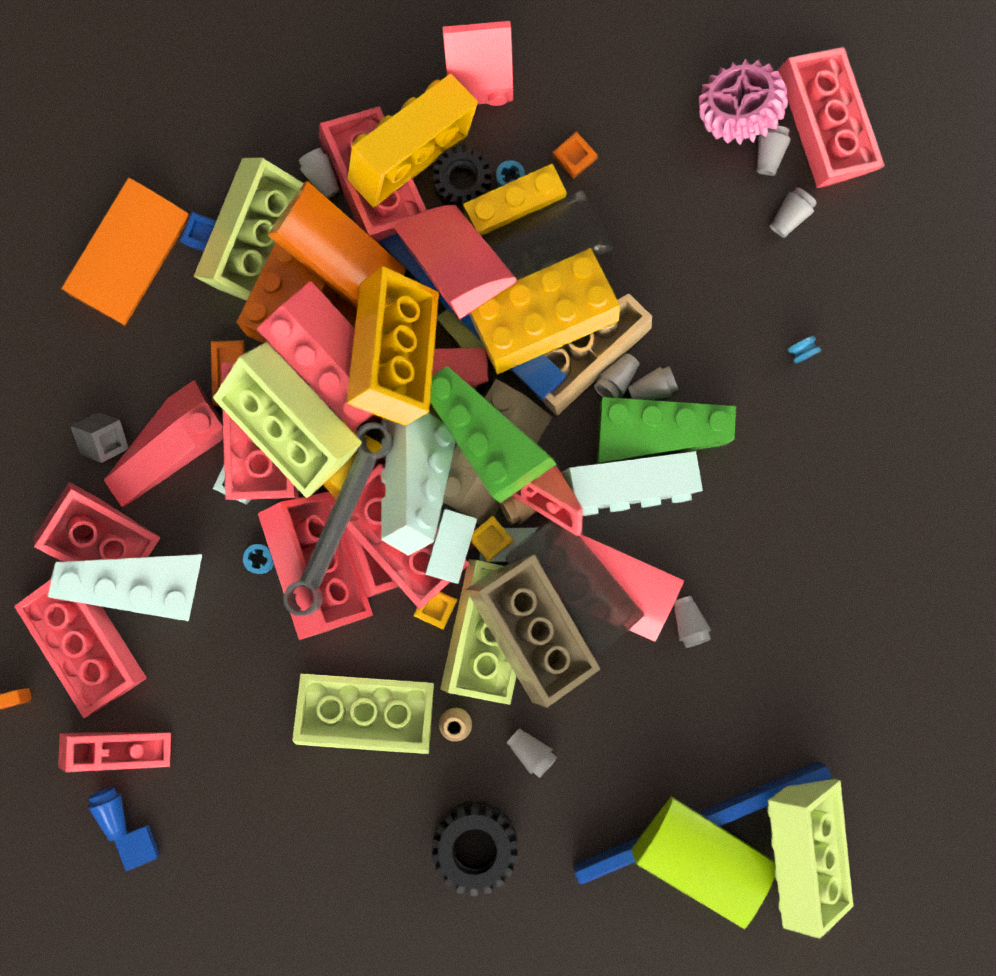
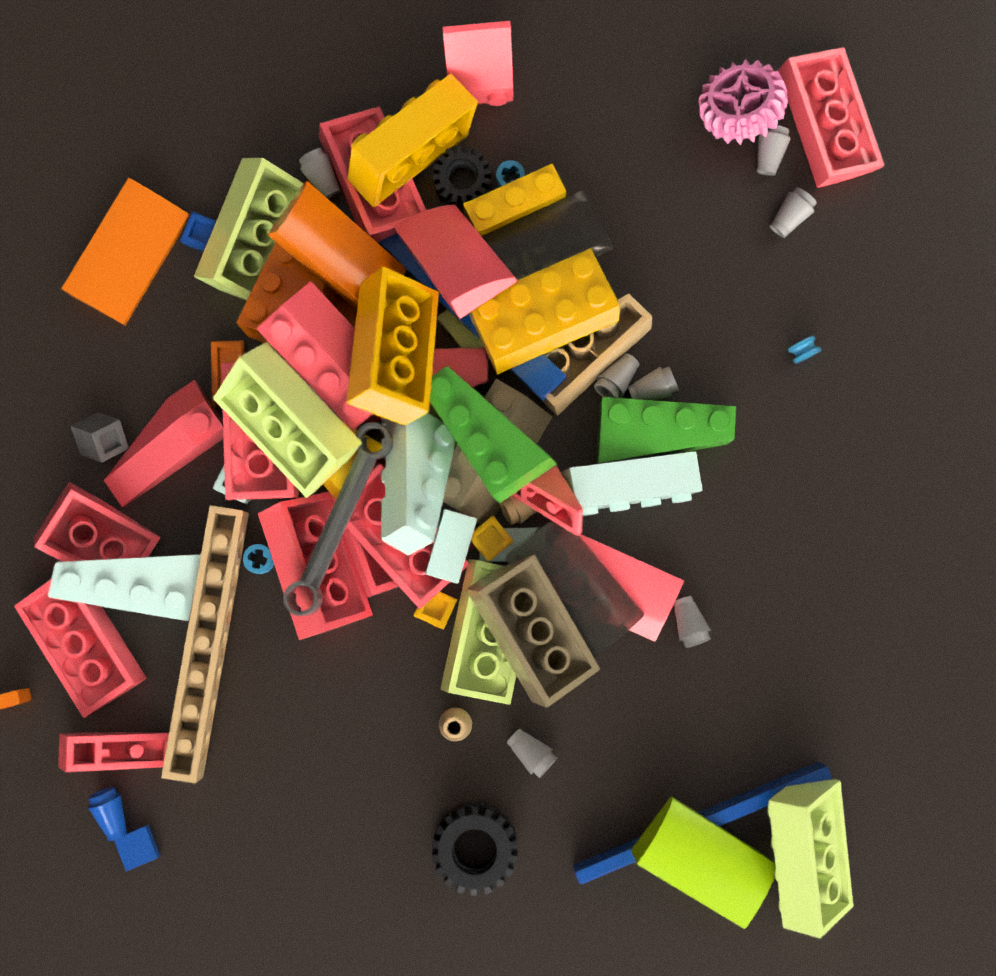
(205, 645): none -> tan brick
(364, 713): yellowish green slope -> none
(574, 155): orange tile -> none

